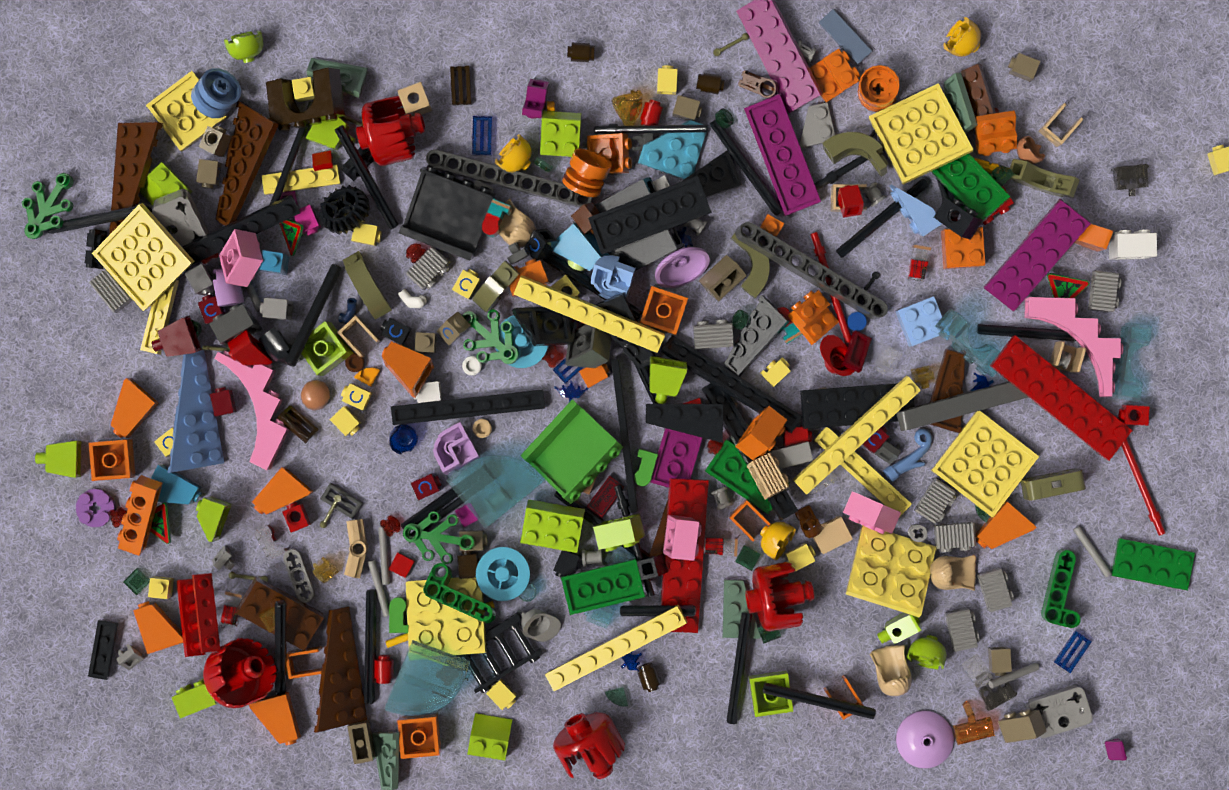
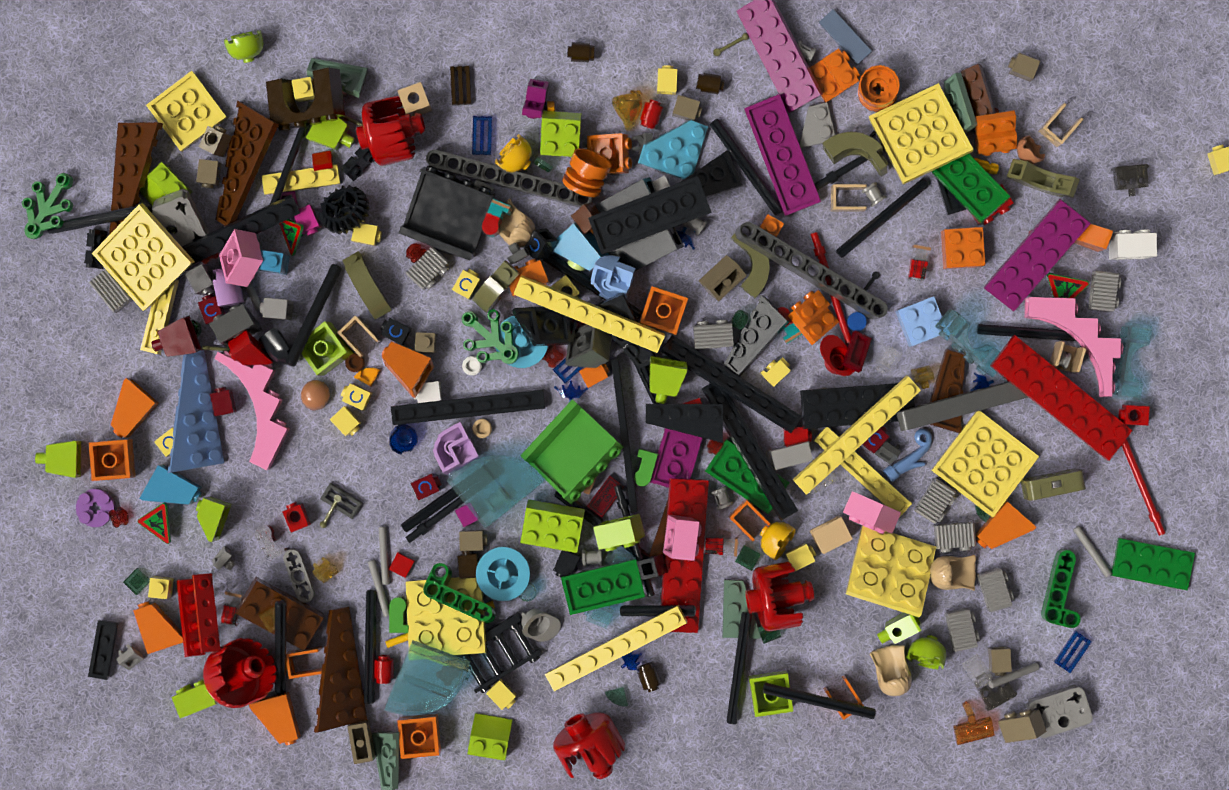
(150, 491): orange brick -> none
(216, 93): medium blue wheel -> none
(232, 575): olive hinge -> none
(280, 492): orange slope -> none
(296, 425): dark brown tile -> none
(351, 311): dark blue arm -> none
(356, 560): tan piece -> none
(366, 177): black axle -> none
(390, 525): clear red plate -> none
(412, 302): white arm -> none
(436, 537): green plant -> none
(453, 328): dark tan brick -> none
(615, 129): black bar -> none
(681, 267): lavender dish -> none
(724, 118): clear green tile -> none
(756, 83): piece -> none
(761, 433): orange brick -> none
(768, 475): tan brick -> none
(808, 520): reddish brown piece -> none
(850, 201): red brick -> none
(915, 730): lavender dish -> none
(917, 212): light blue slope -> none
(923, 531): light grey bush -> none
(948, 216): black brick -> none
(964, 38): yellow cylinder -> none
(1002, 174): clear green plate -> none
(1115, 750): magenta slope -> none

